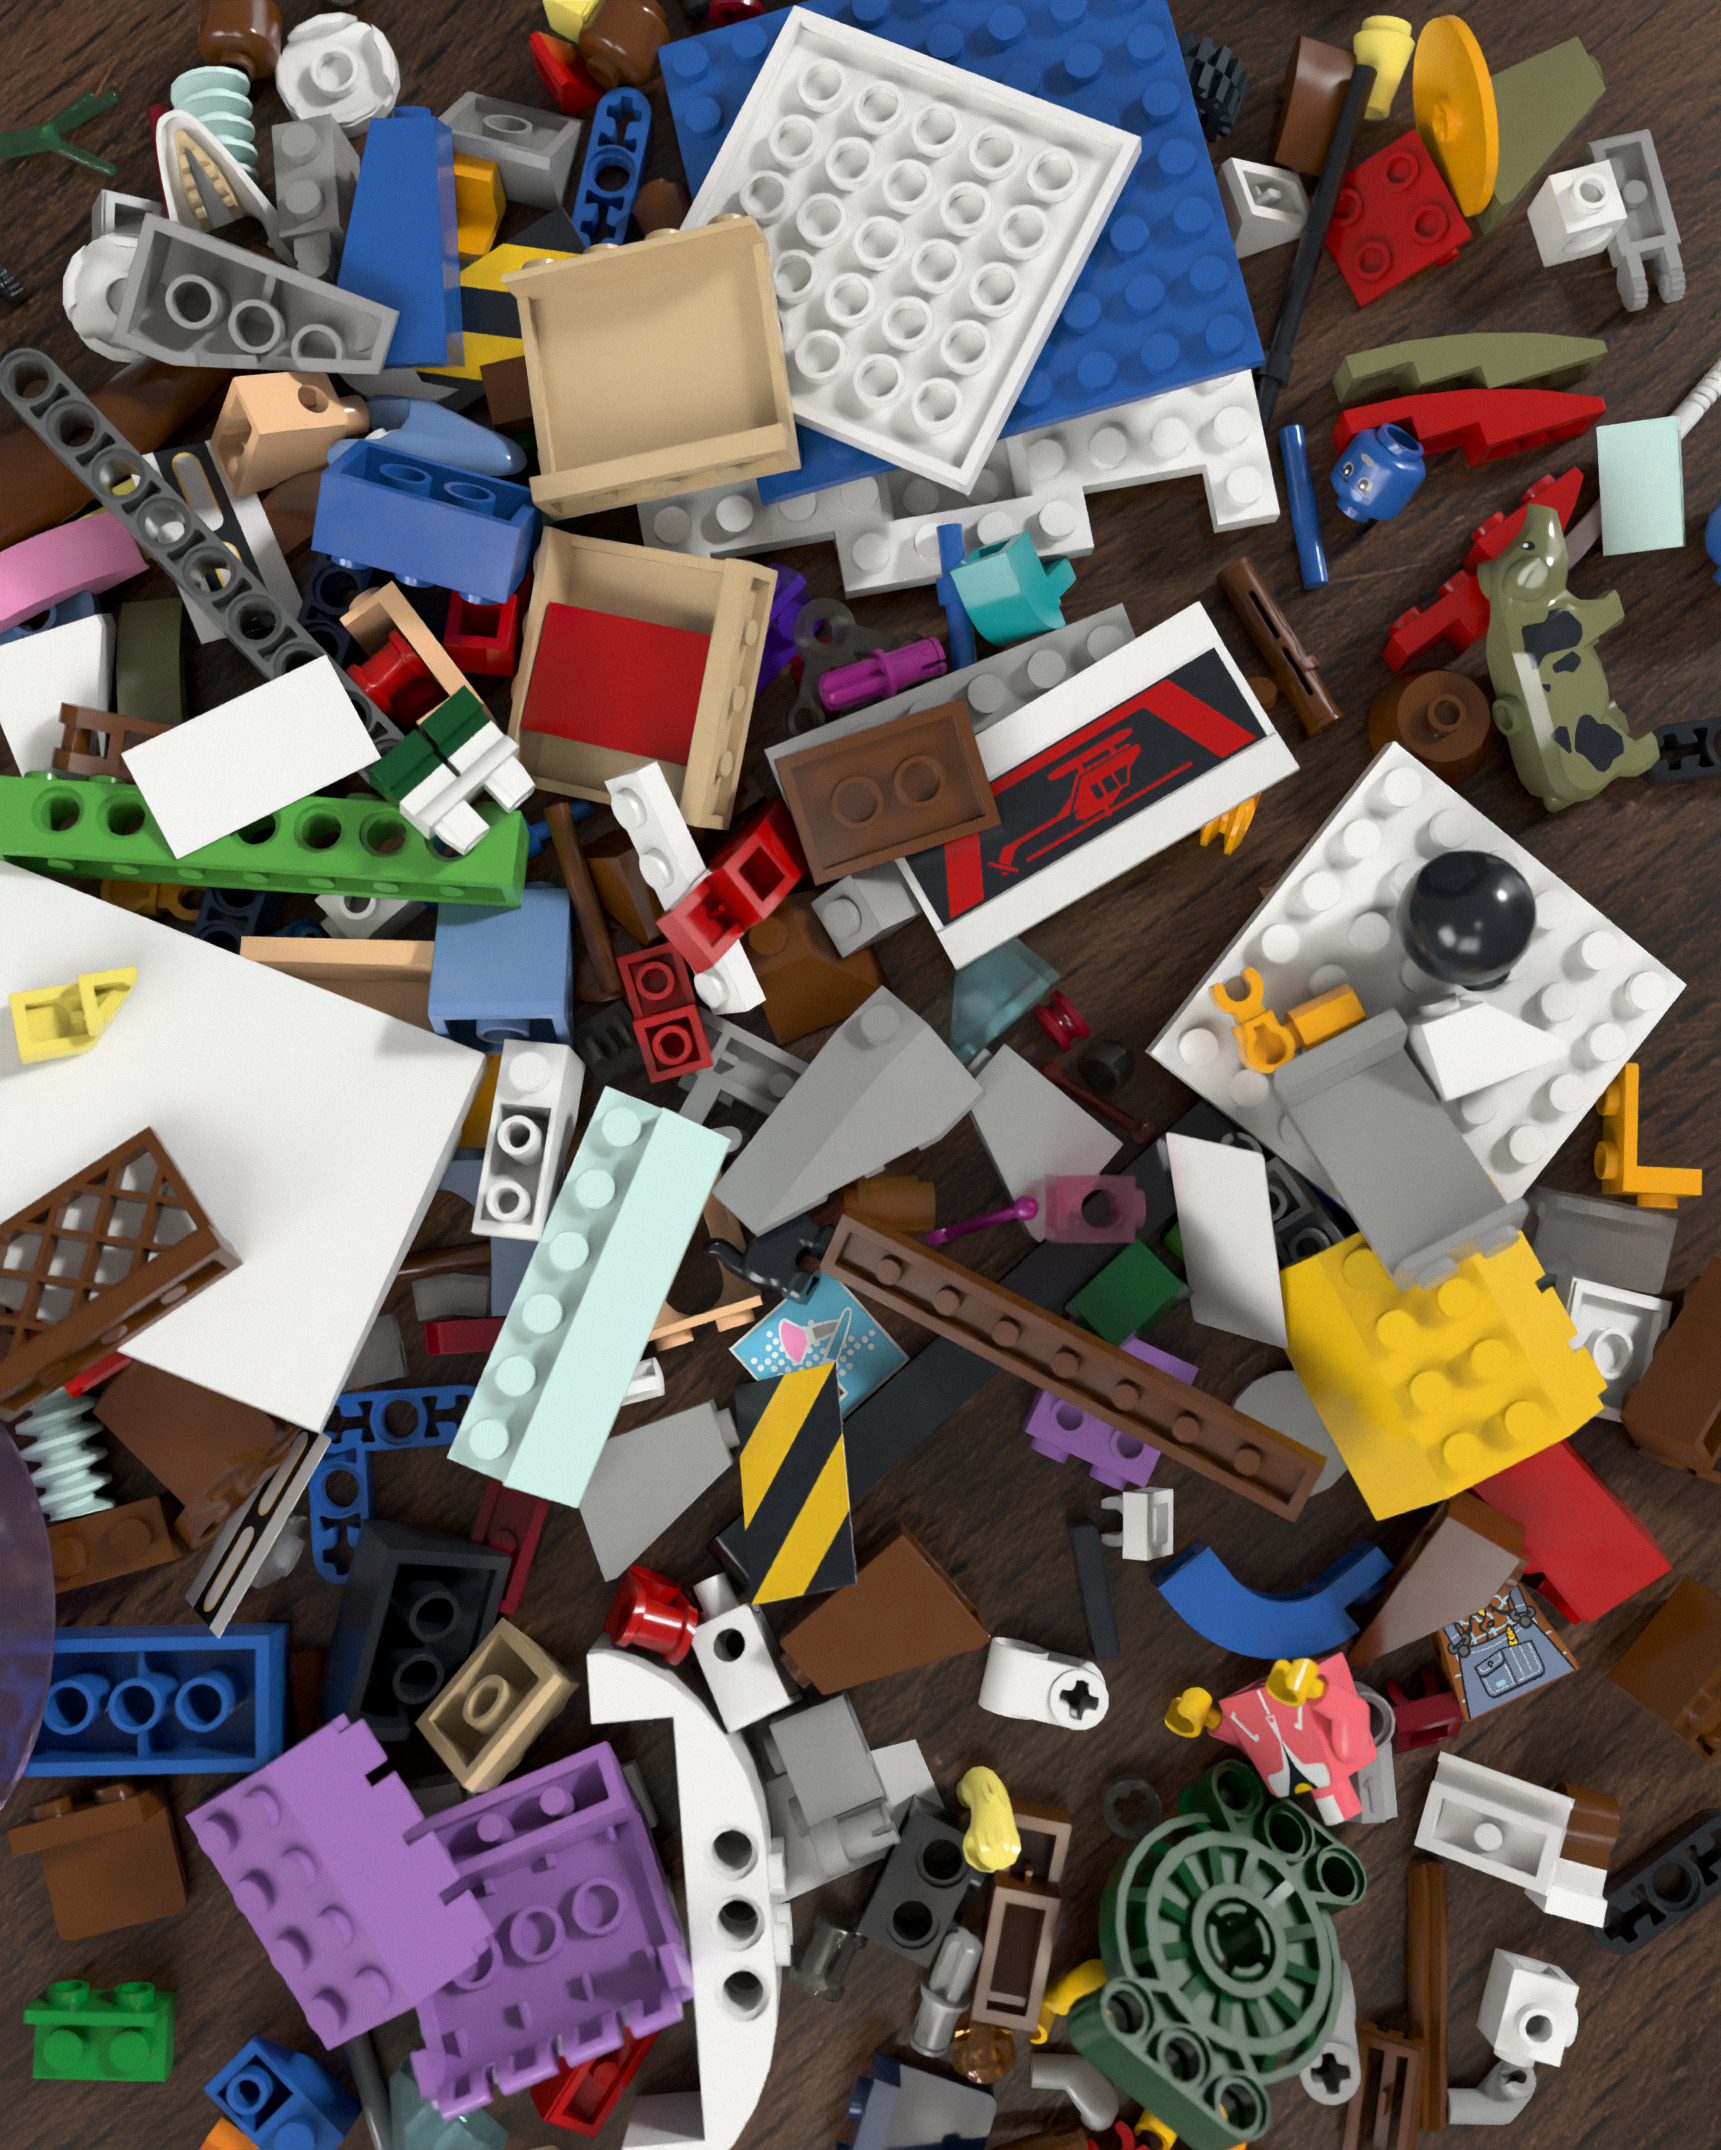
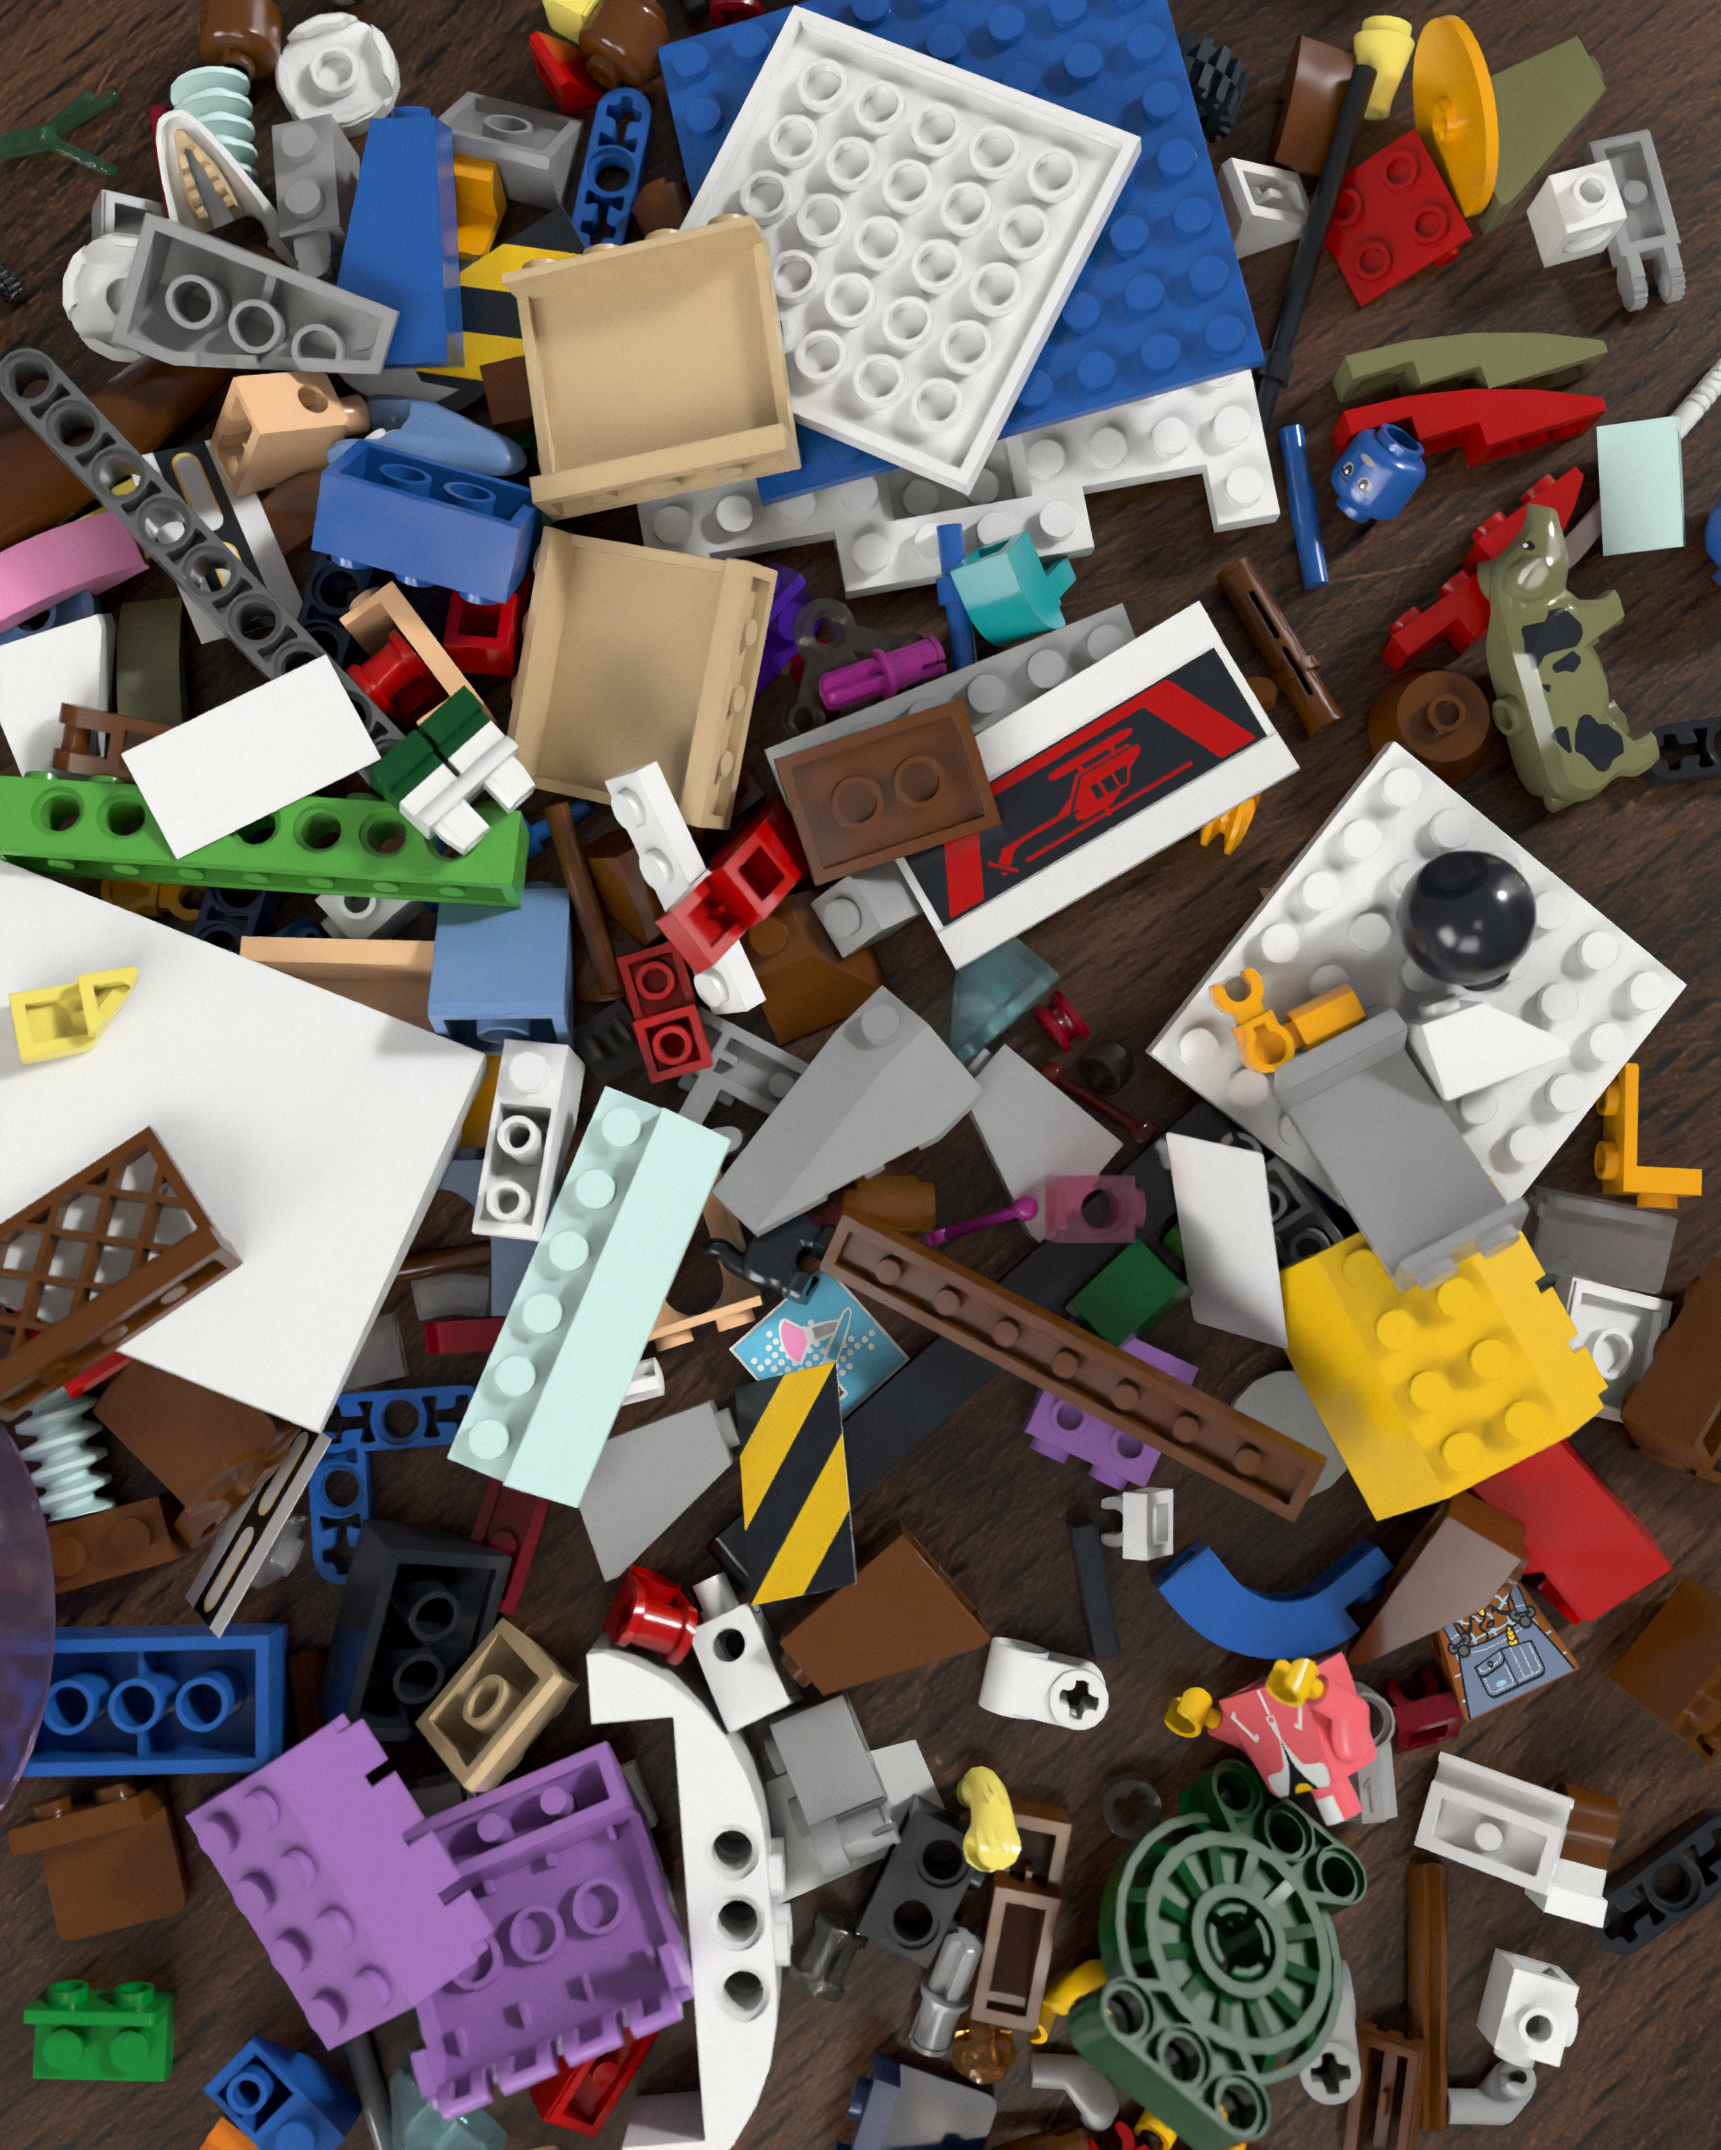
(617, 683): red tile -> none

